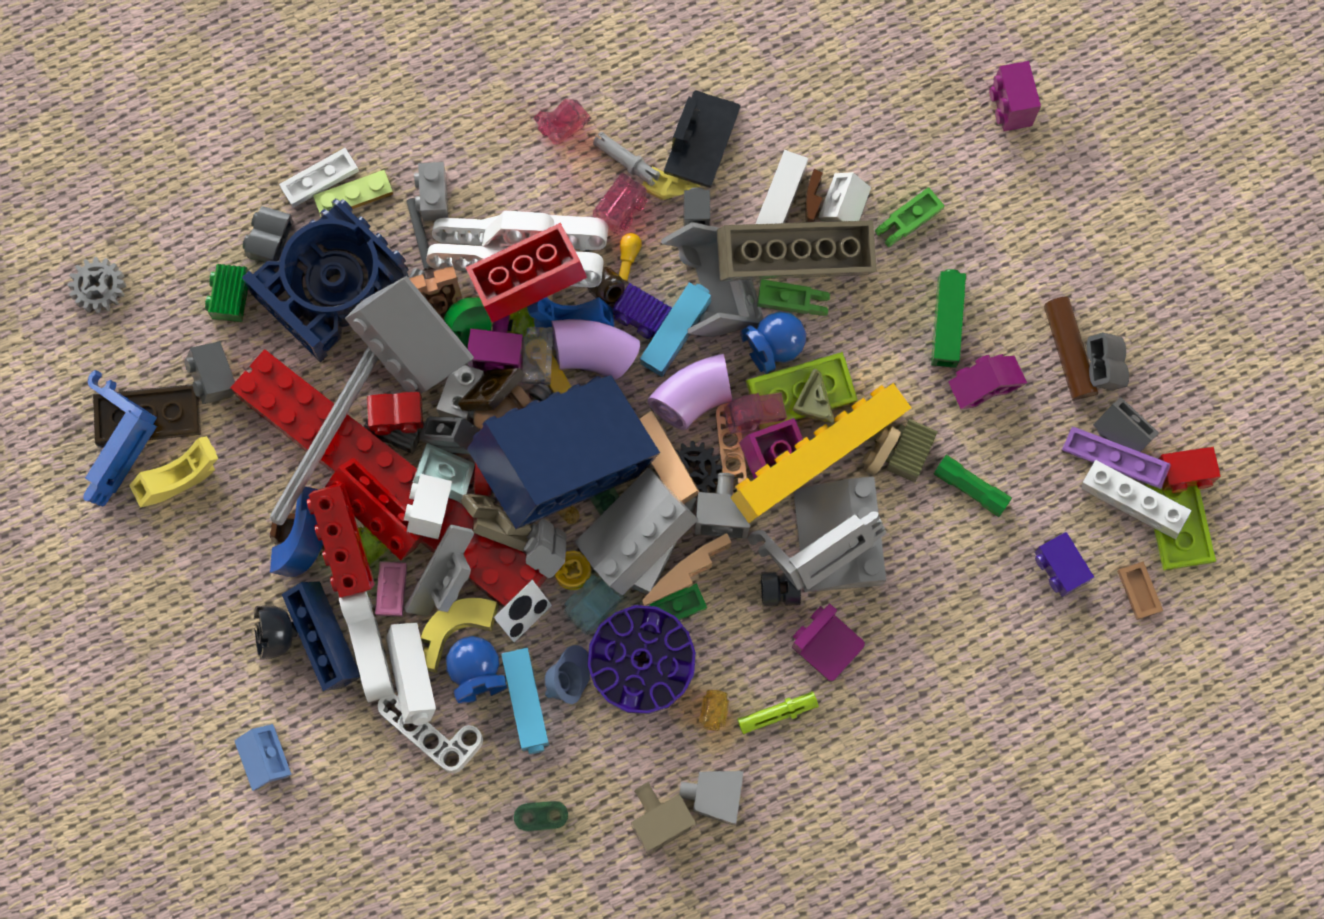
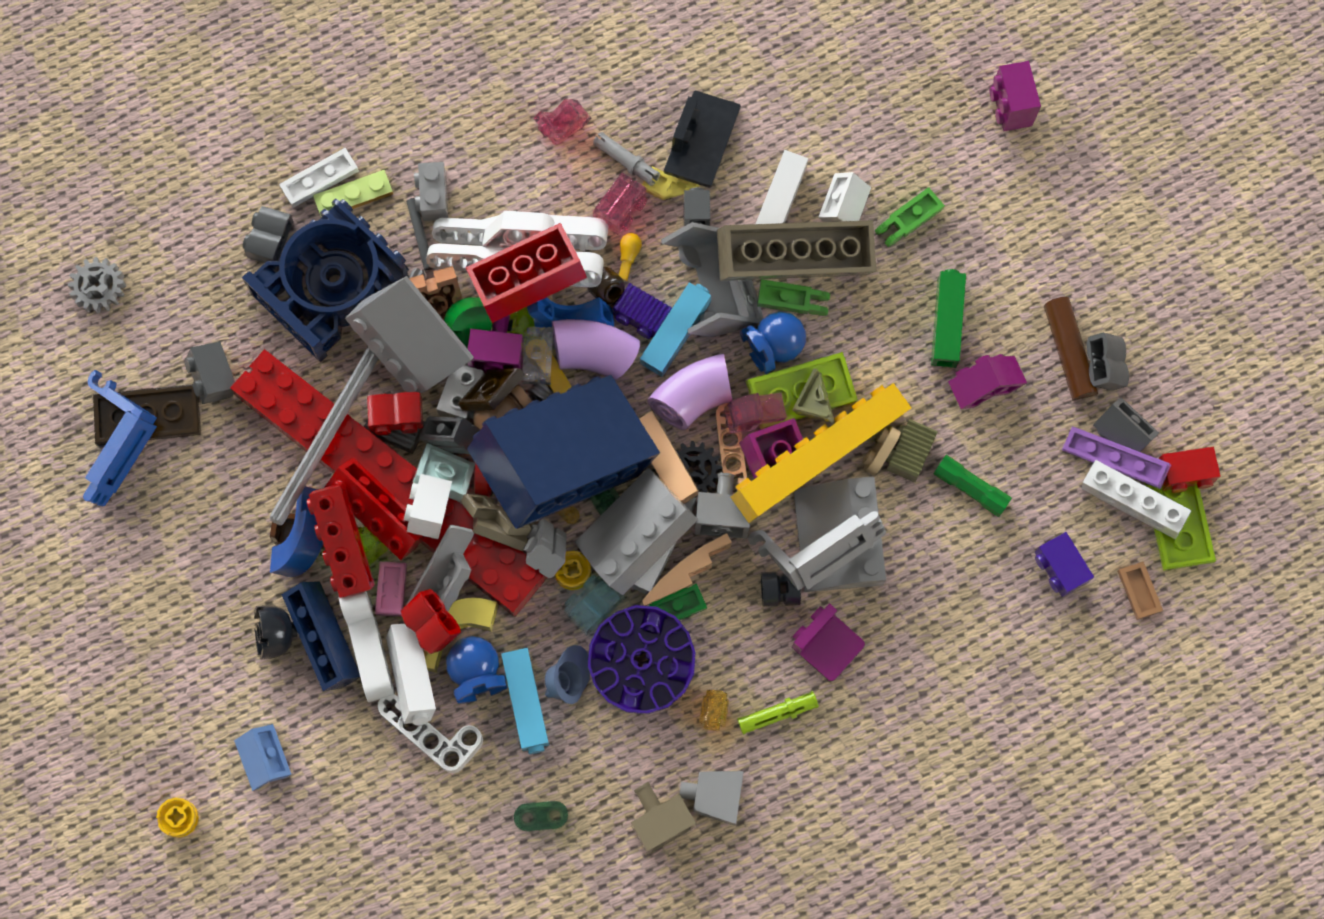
(177, 817): none -> yellow wheel
(183, 473): light yellow arch -> none
(228, 293): green brick -> none
(430, 621): none -> red brick
(523, 611): sticker -> none
(813, 202): reddish brown slope -> none

